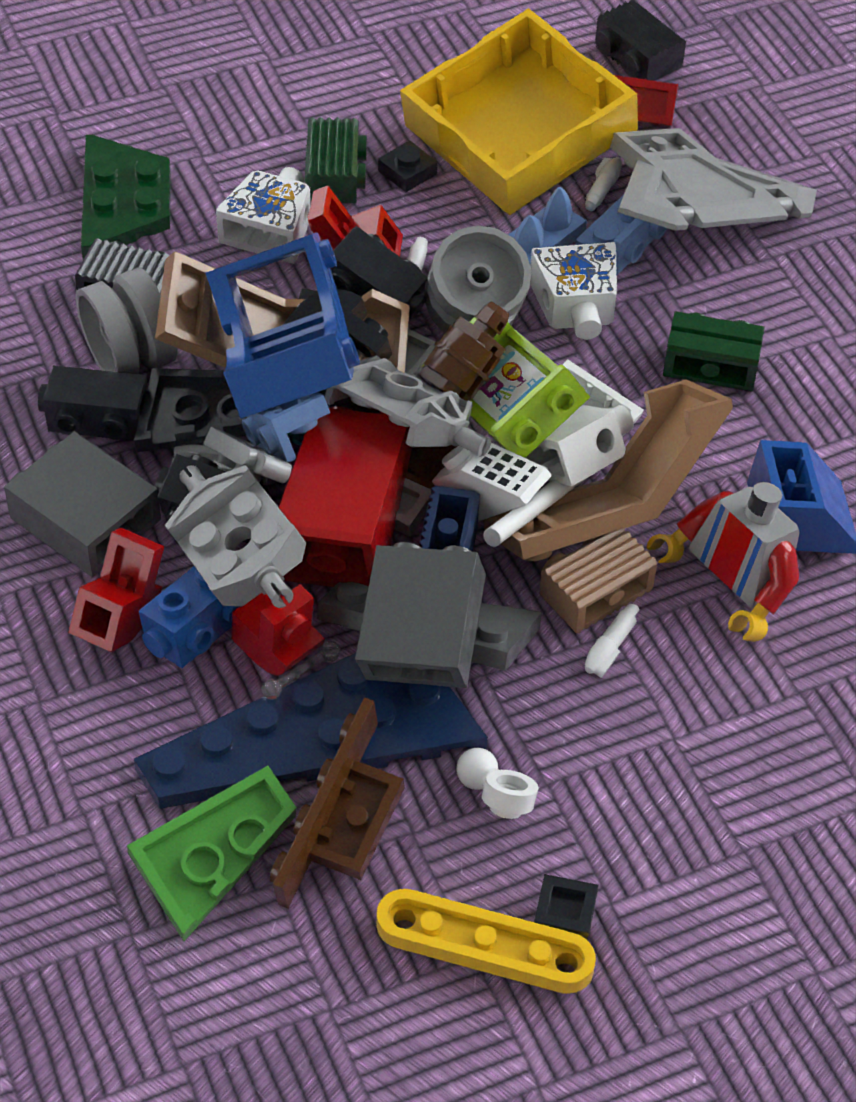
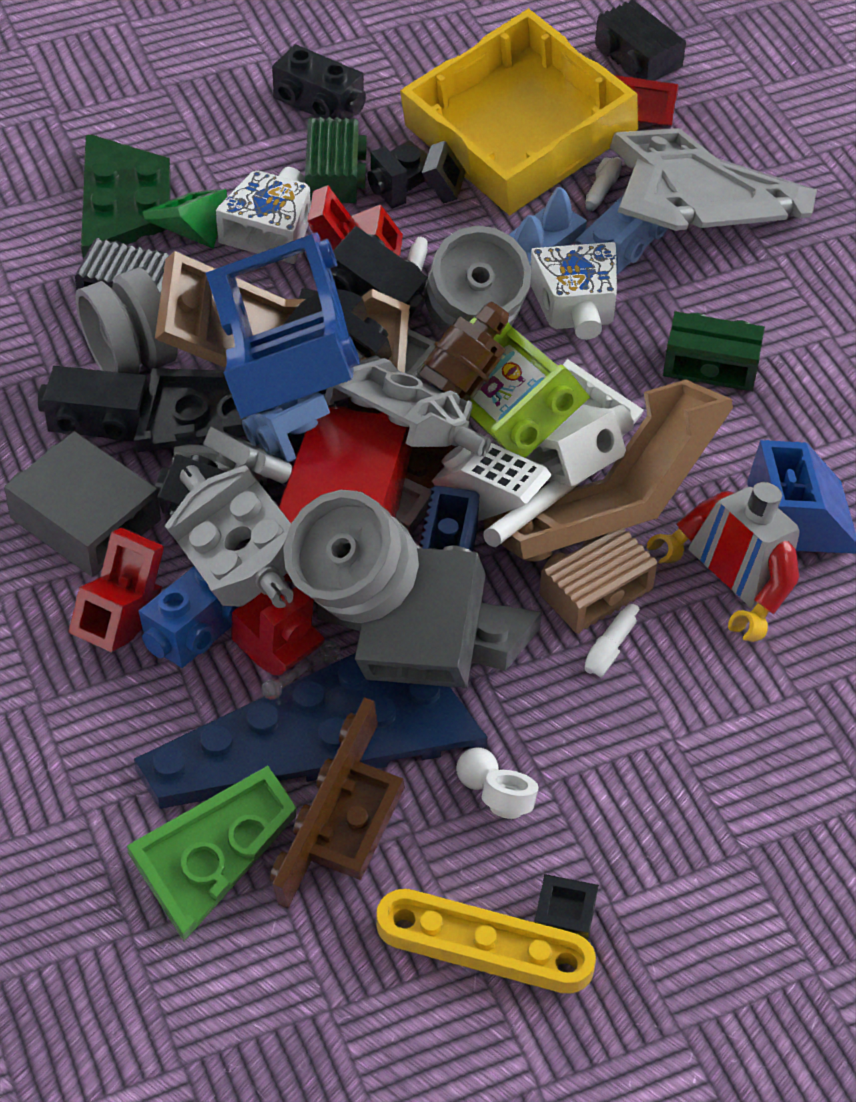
(190, 215): none -> green slope
(318, 84): none -> black brick
(351, 556): none -> light grey wheel
(388, 177): none -> black plate
(443, 172): none -> black plate

